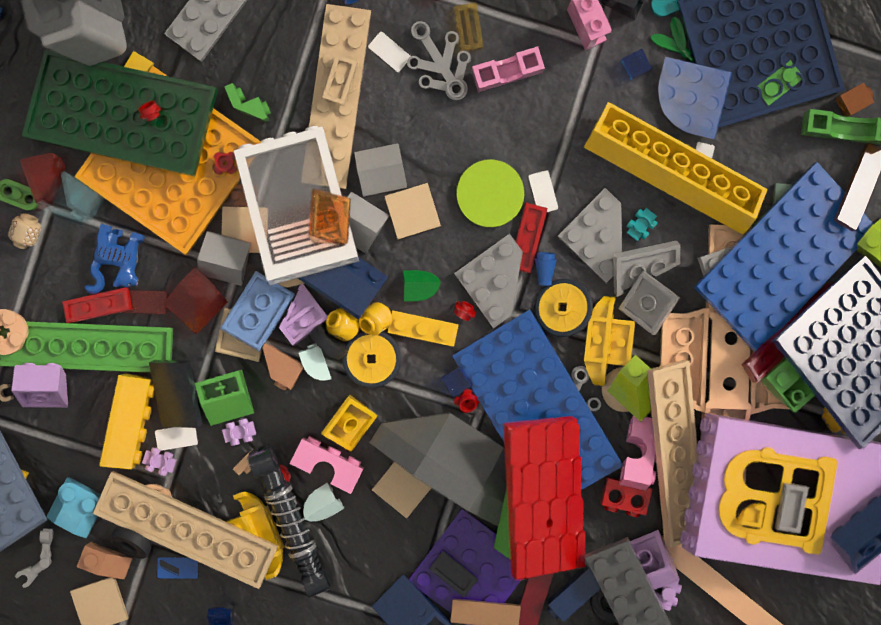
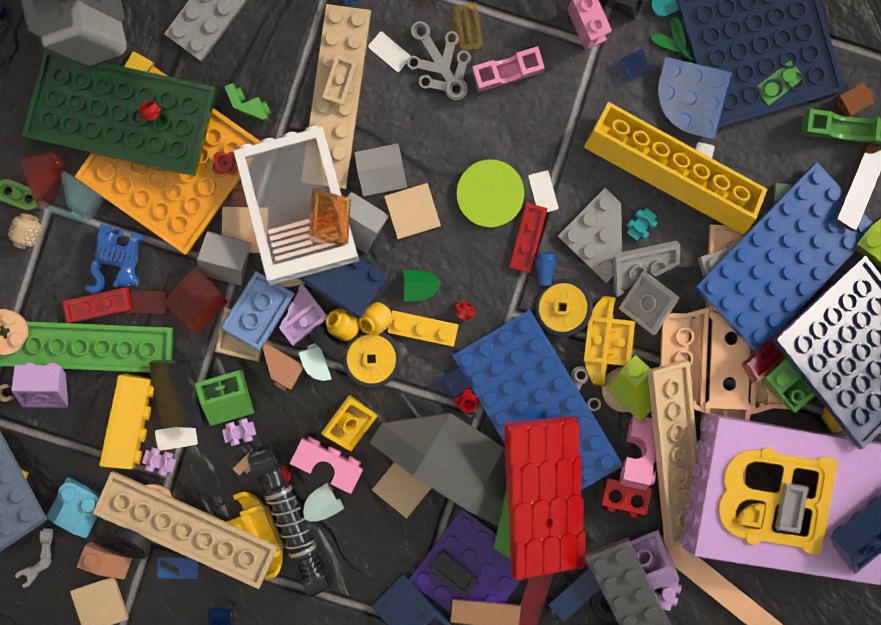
(493, 279): light grey plate -> none

